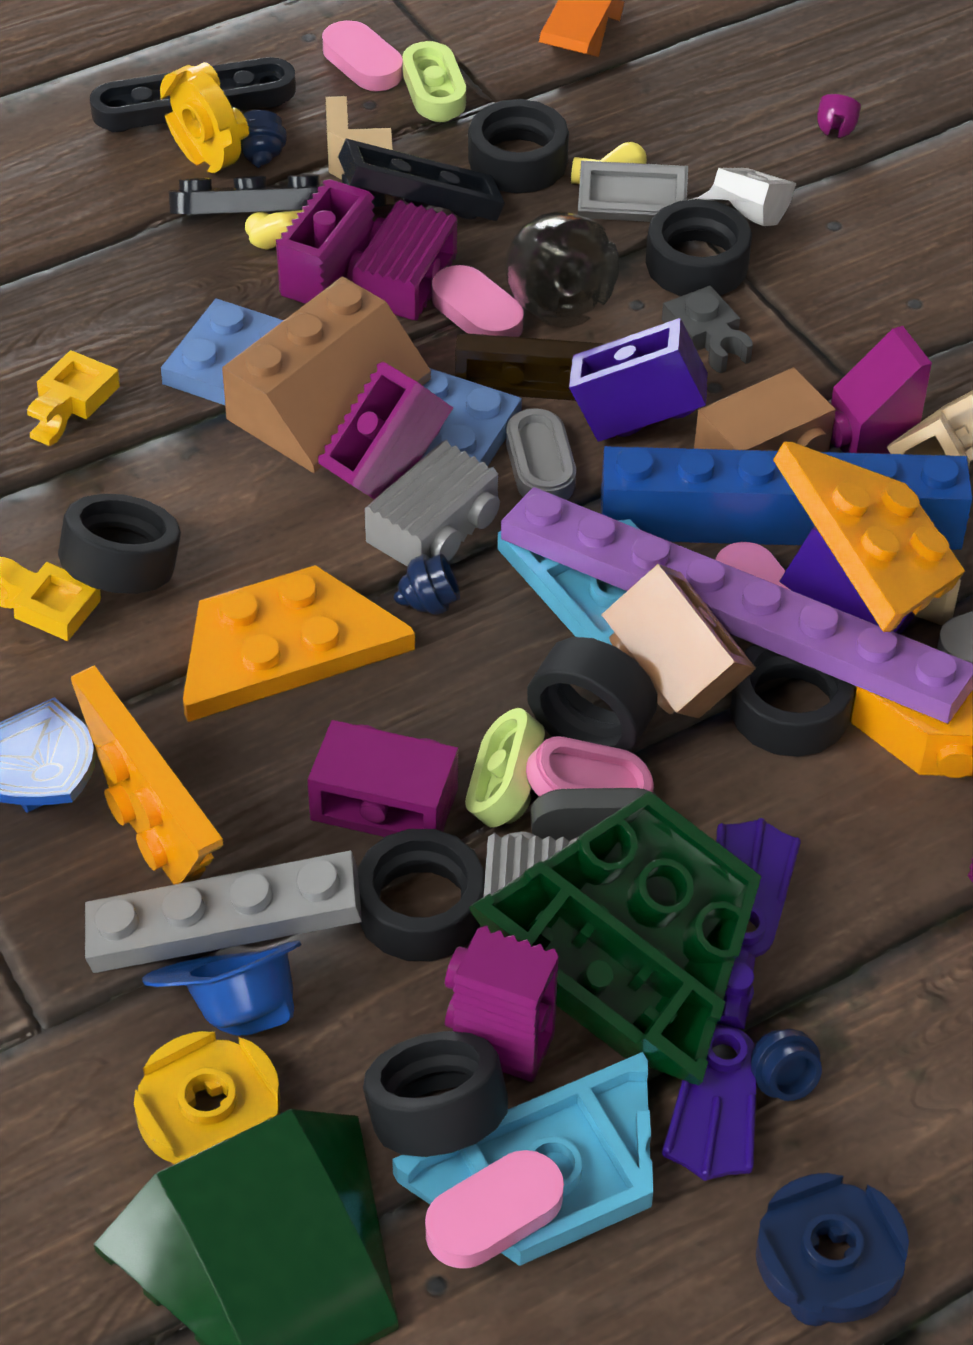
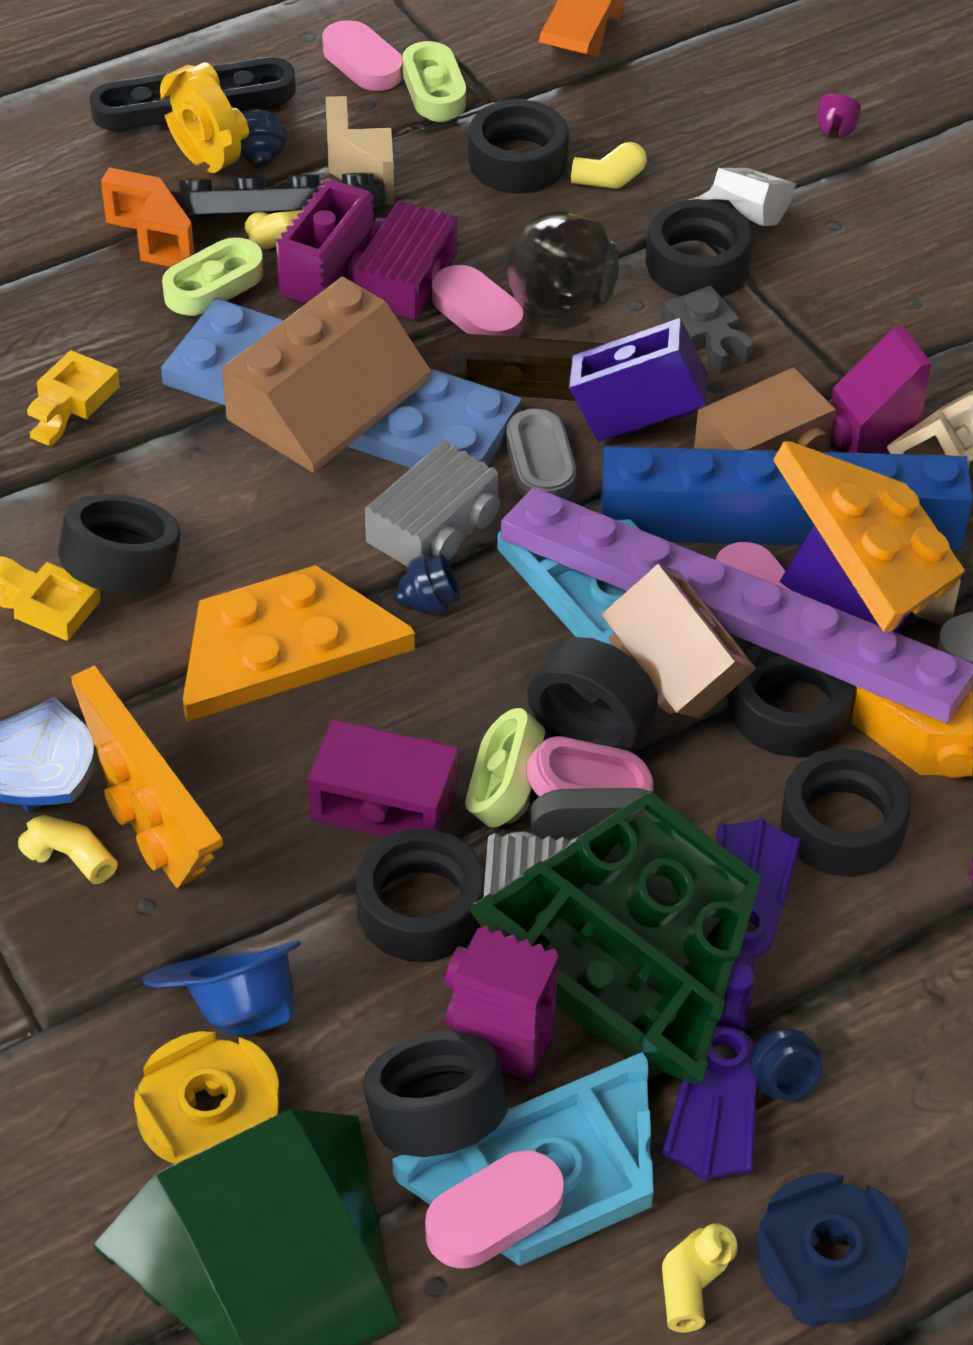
(72, 839): none -> light yellow arm
(149, 207): none -> orange slope
(212, 273): none -> yellowish green plate
(222, 912): light grey plate -> none
(385, 431): magenta brick -> none
(421, 180): black plate -> none
(629, 189): light grey tile -> none
(690, 1269): none -> light yellow arm
(854, 773): none -> black tyre

